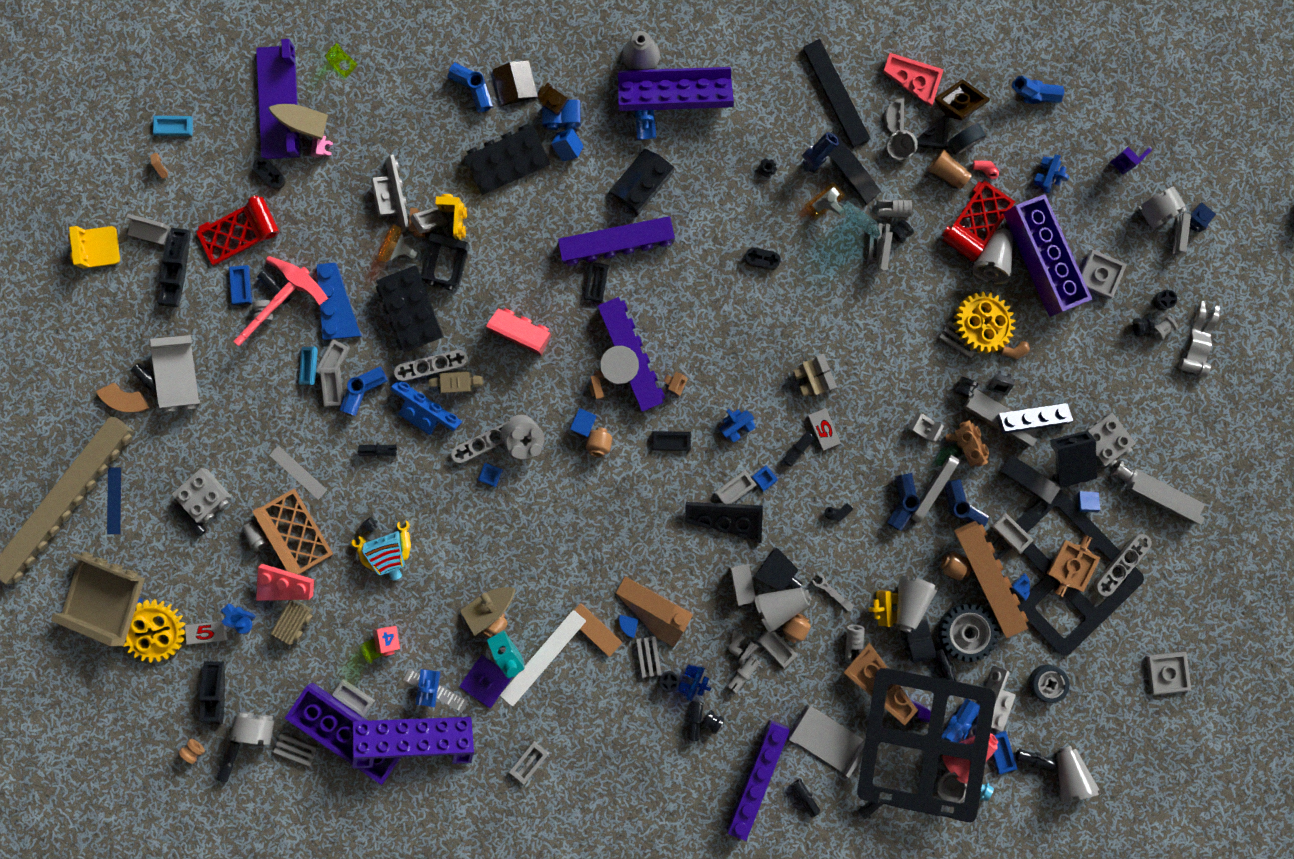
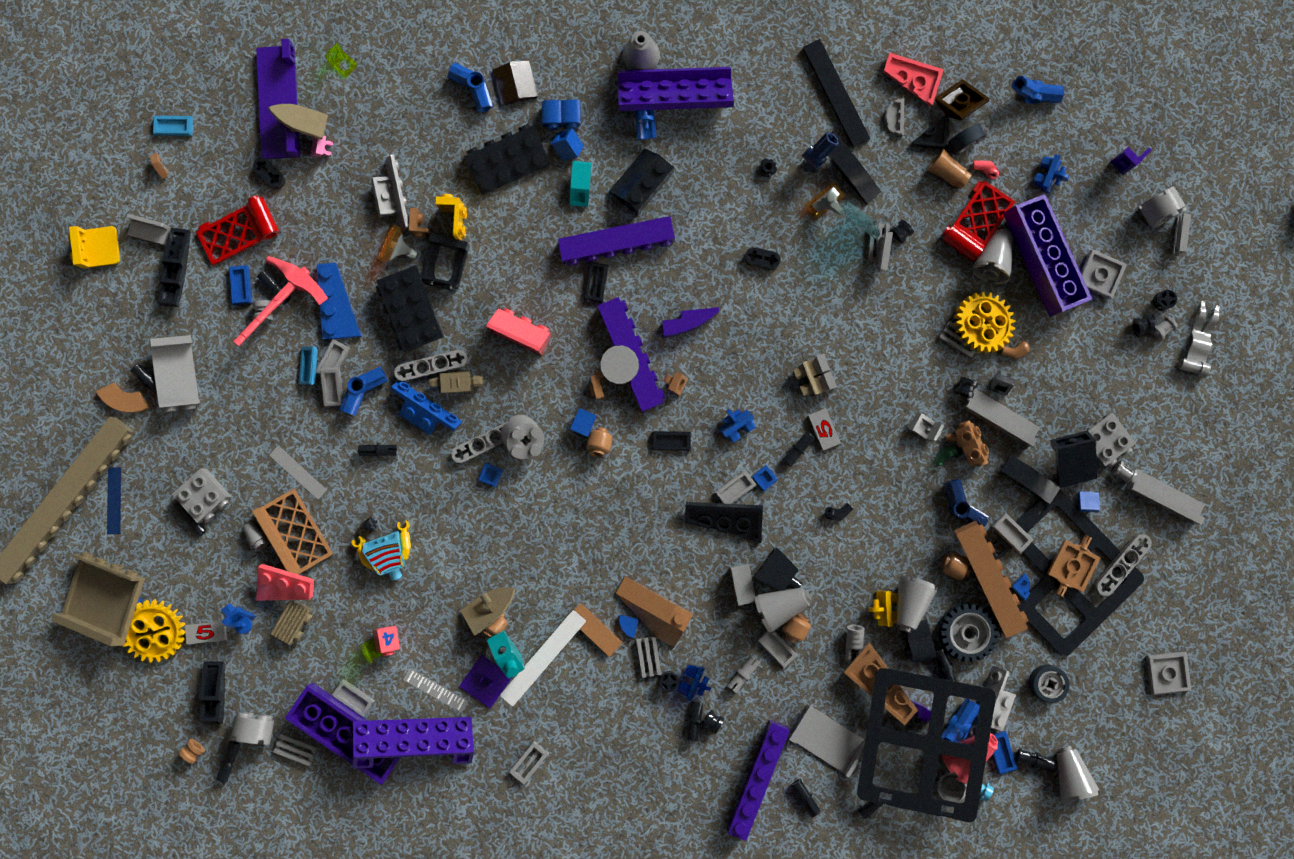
(428, 220): light grey tile -> none
(428, 687): blue hips -> none
(551, 99): dark brown bracket -> none
(580, 183): none -> teal slope
(689, 321): none -> dark purple slope
(734, 648): light grey piece -> none
(833, 593): light grey piece -> none
(894, 208): light grey hinge -> none
(901, 145): light grey hair -> none
(902, 513): dark blue piece -> none
(935, 488): light grey beam -> none
(1034, 418): plate -> none
(1201, 218): dark blue bracket -> none

